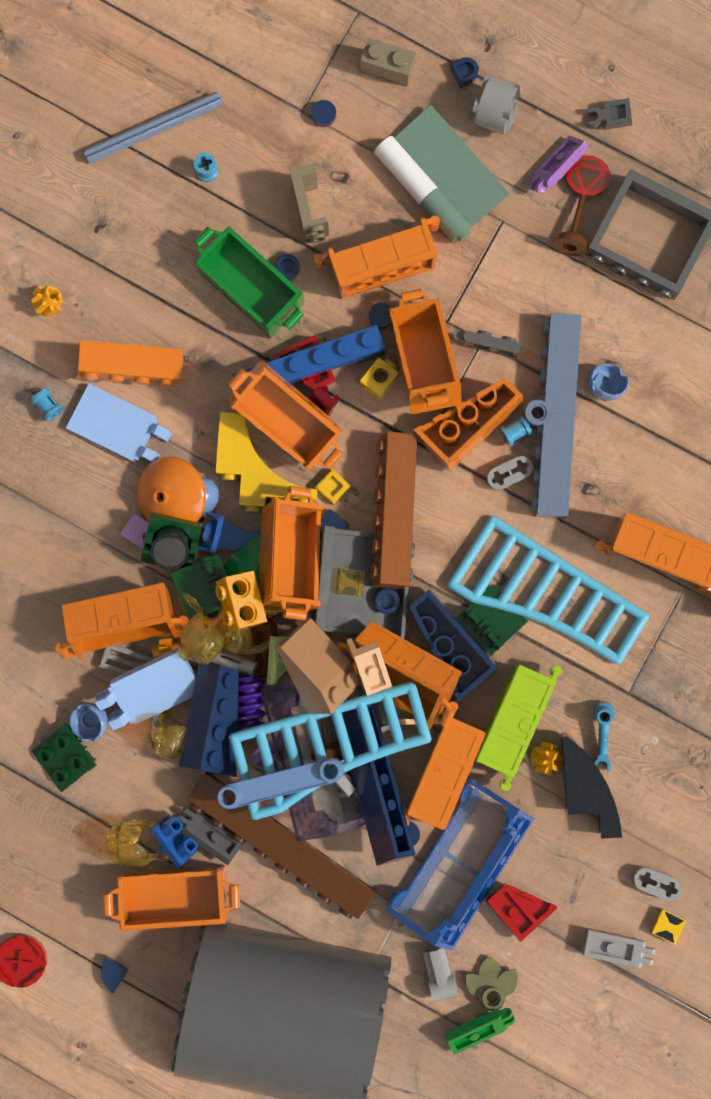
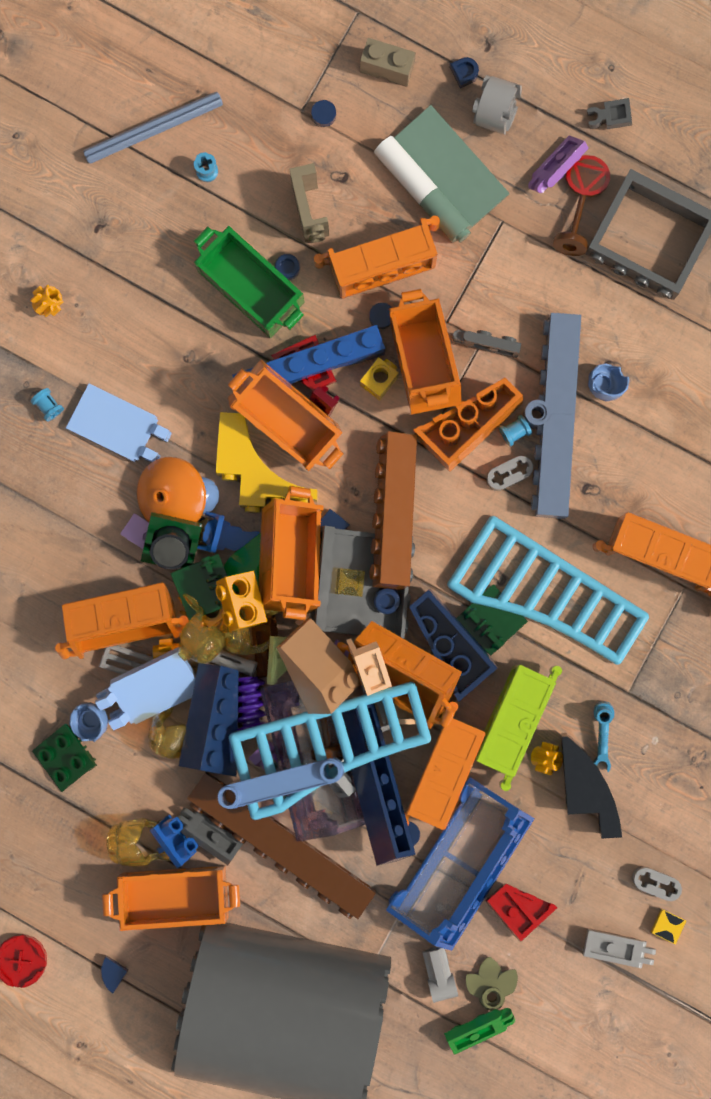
(128, 363): orange wedge -> none
(332, 486): yellow tile -> none

